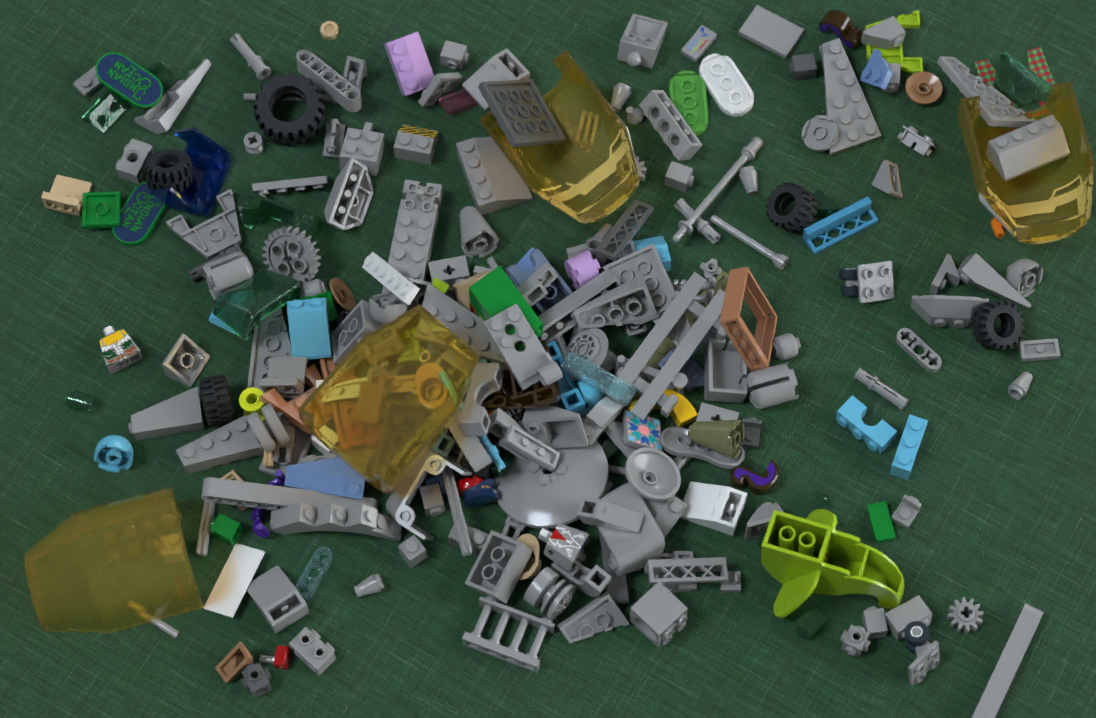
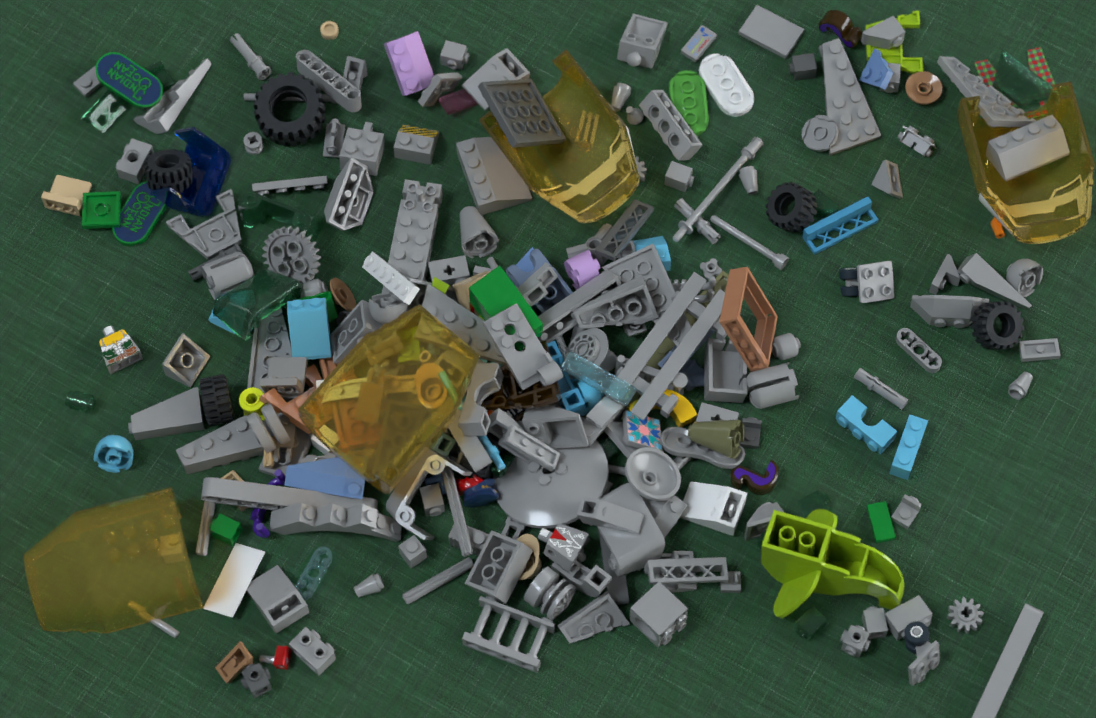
(438, 580): none -> light grey axle

